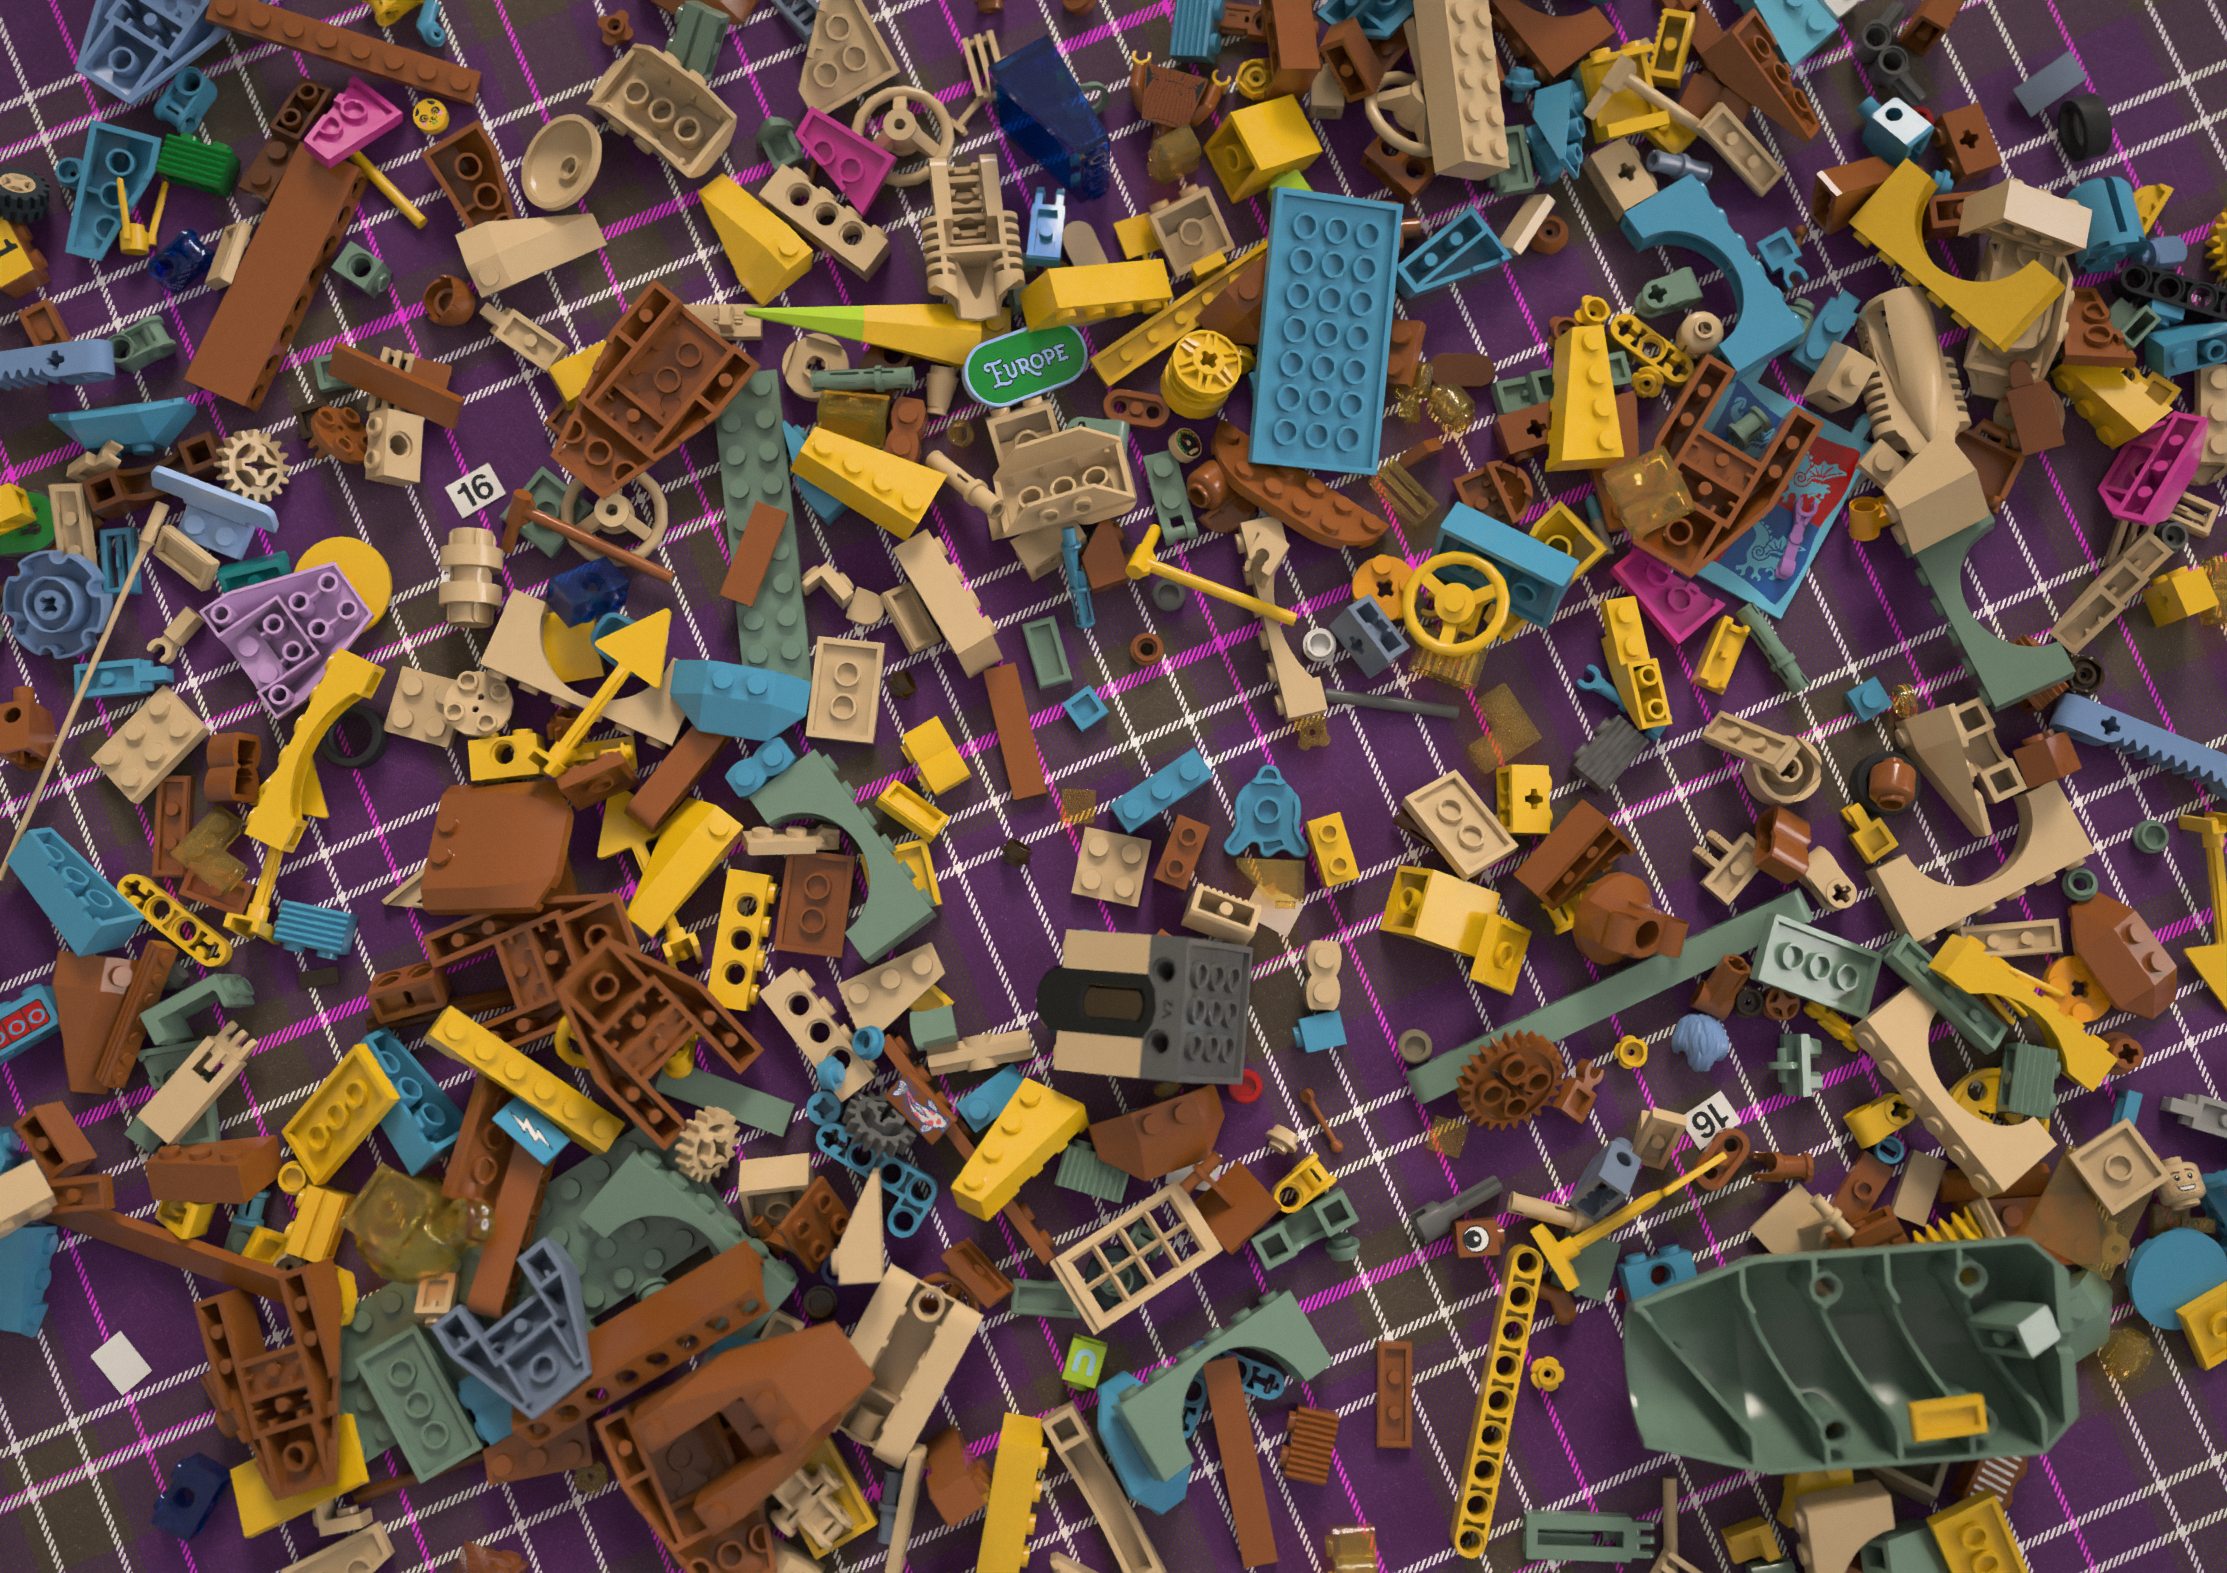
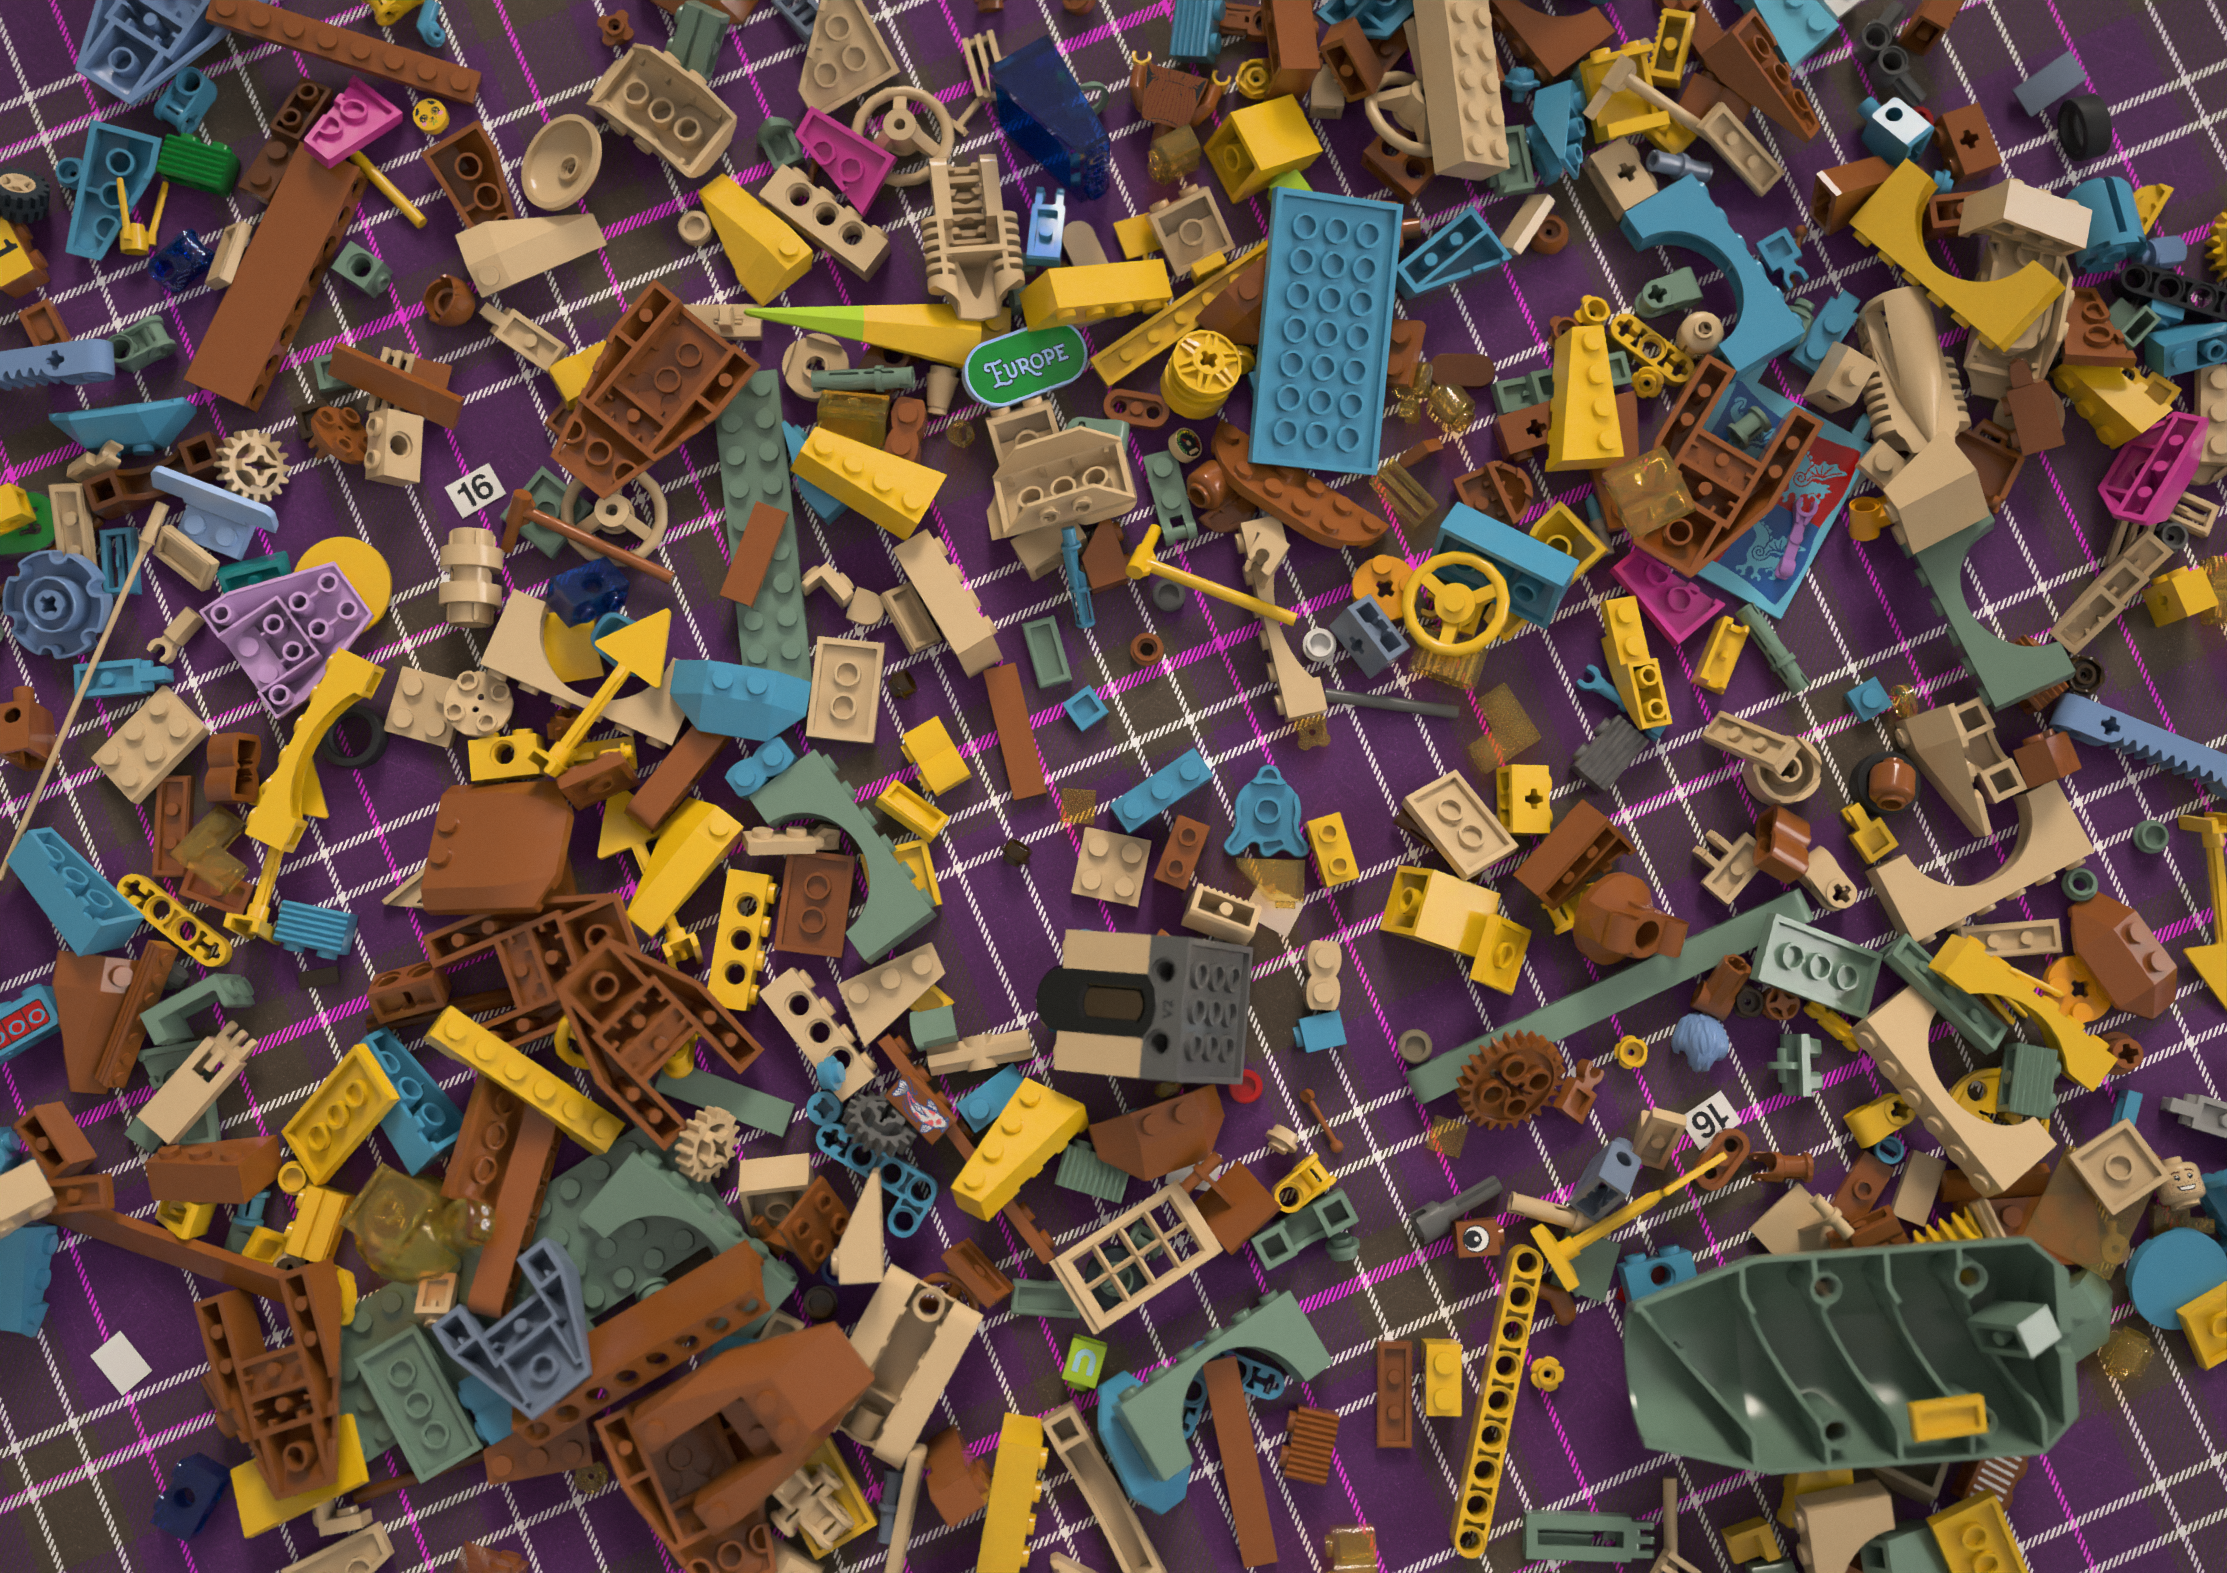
(531, 1130): dark azure slope -> none
(695, 228): none -> tan tile
(868, 1042): dark azure plate -> none
(973, 491): tan pin -> none
(1441, 1377): none -> yellow brick

